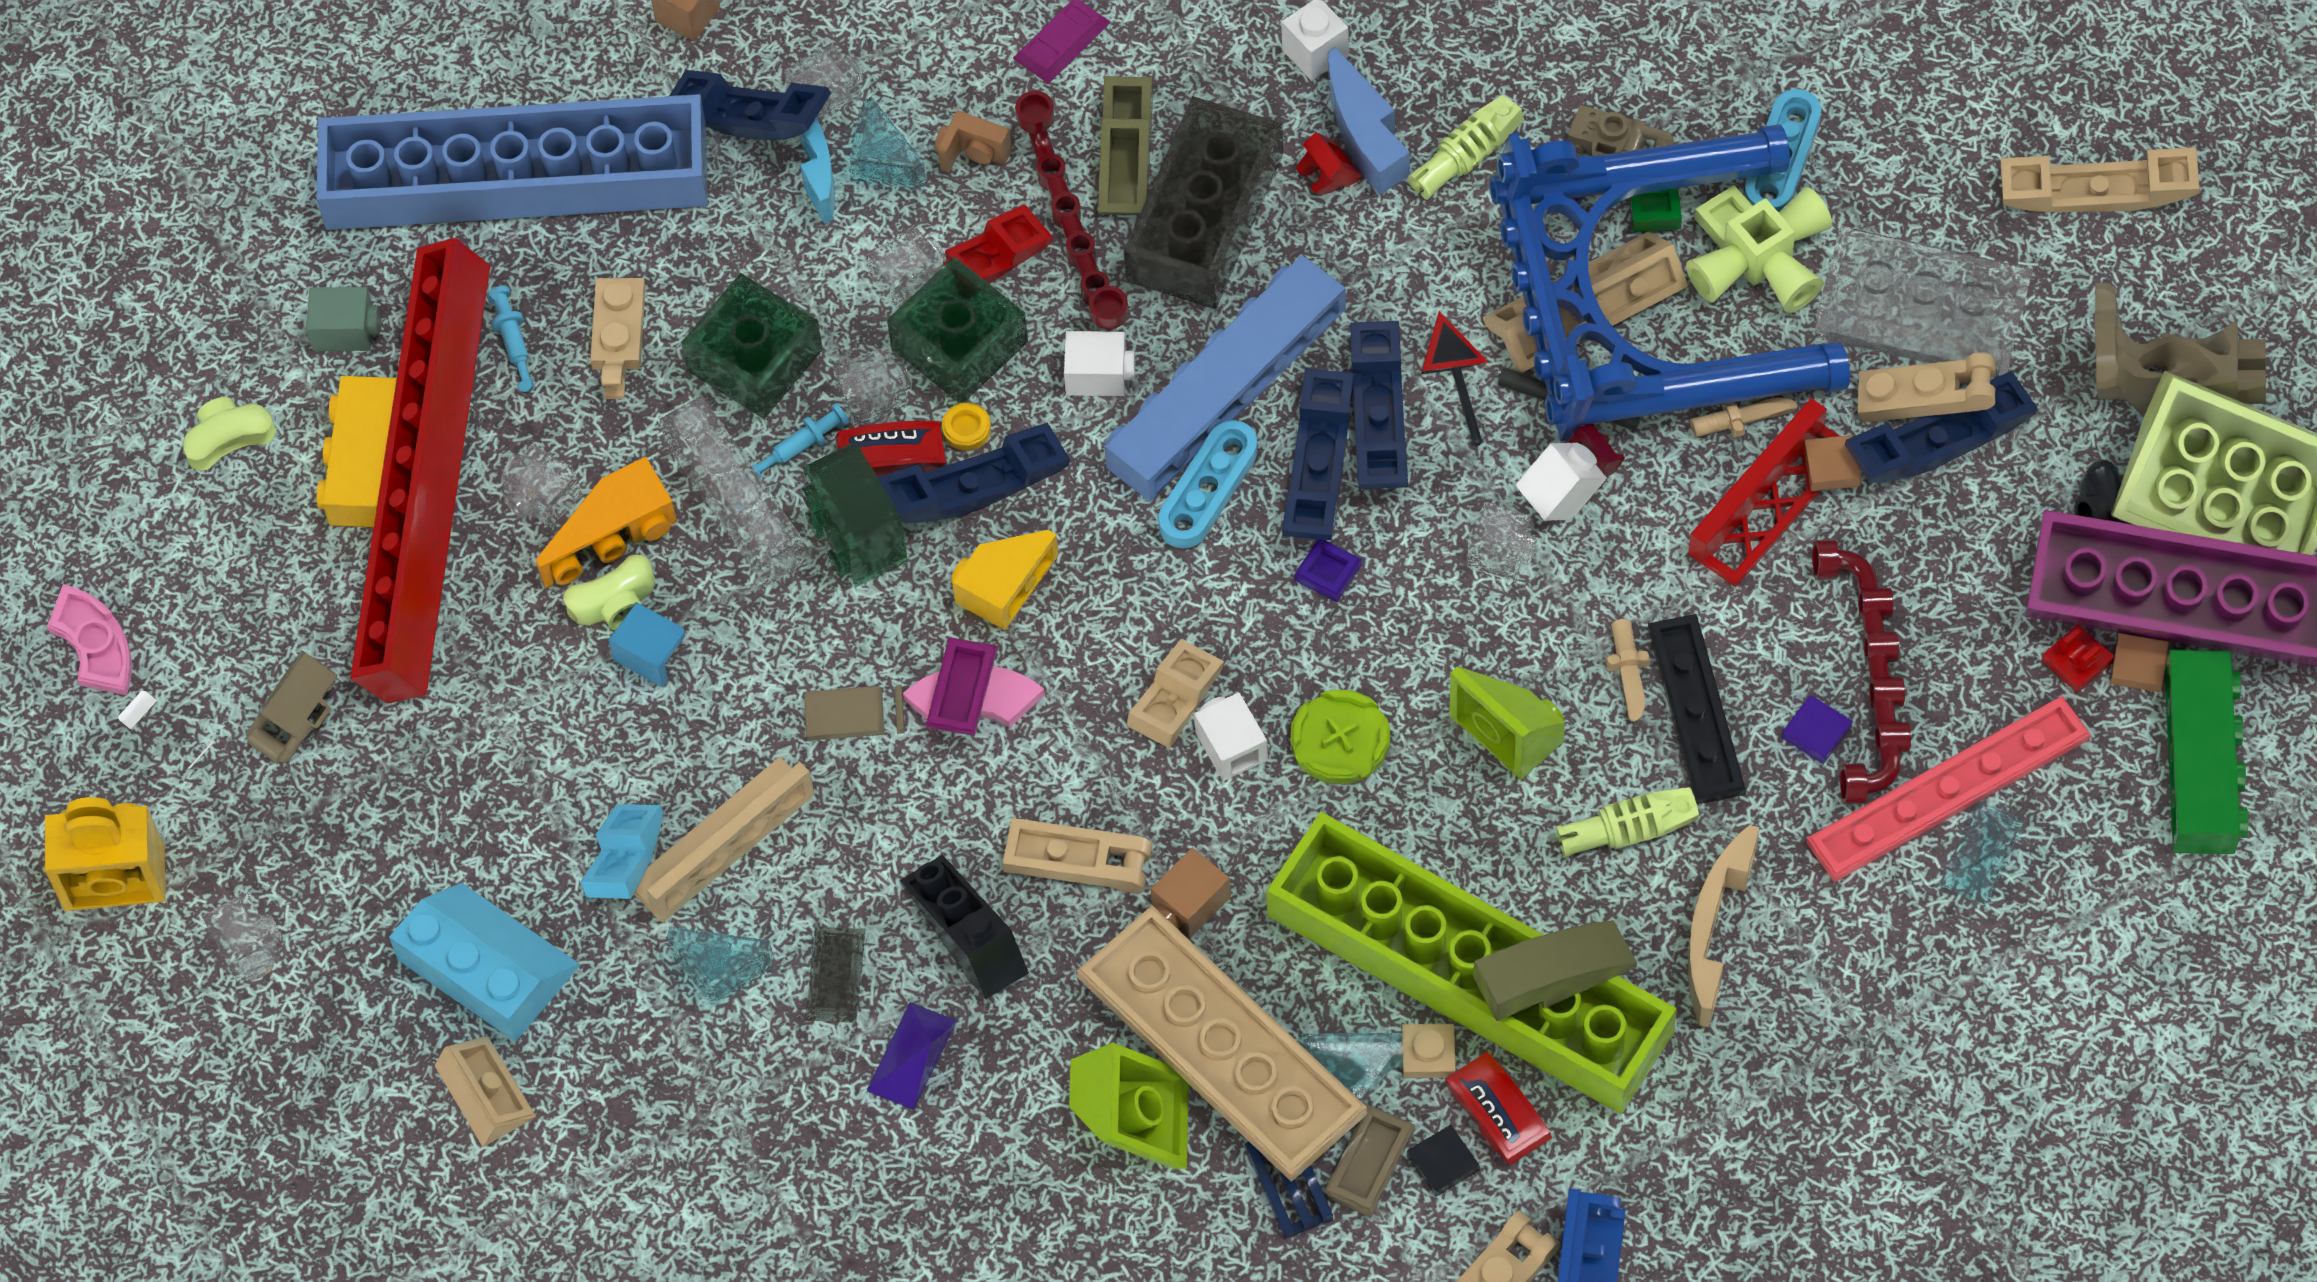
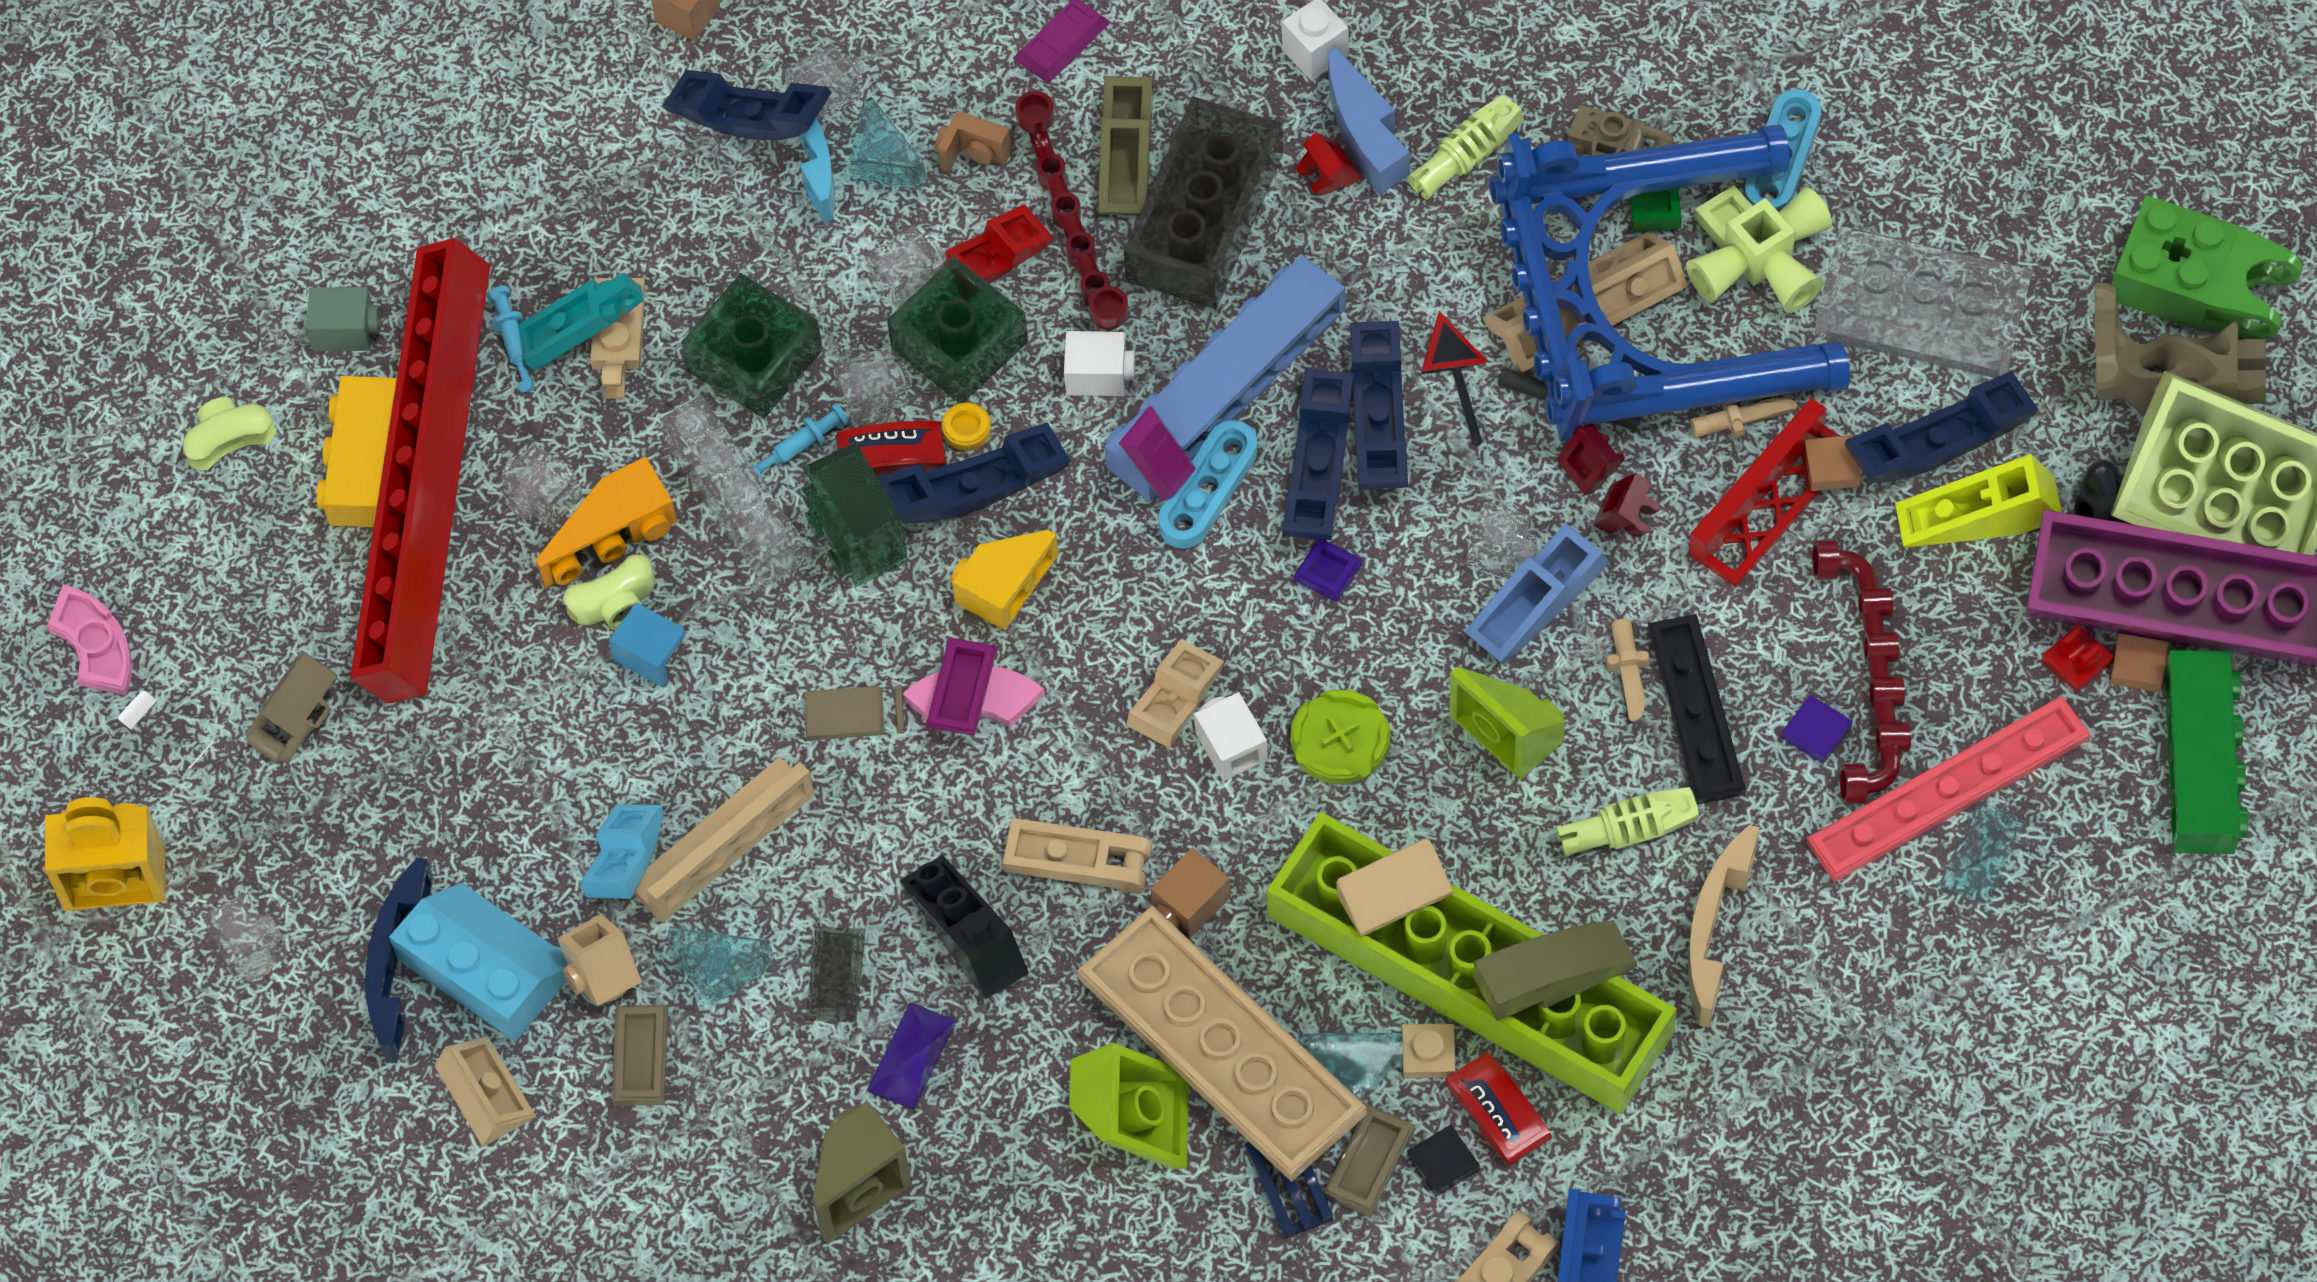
(384, 1011): none -> dark blue slope
(512, 162): medium blue brick -> none
(576, 318): none -> teal hinge
(598, 961): none -> tan brick
(640, 1055): none -> dark tan tile
(857, 1170): none -> olive slope
(1157, 454): none -> magenta tile
(1393, 887): none -> tan slope
(1537, 594): none -> medium blue slope
(1561, 480): white brick -> none
(1623, 504): none -> dark red tile
(1927, 389): tan plate -> none
(1981, 506): none -> neon yellow slope
(2100, 187): tan slope -> none
(2201, 270): none -> bright green brick

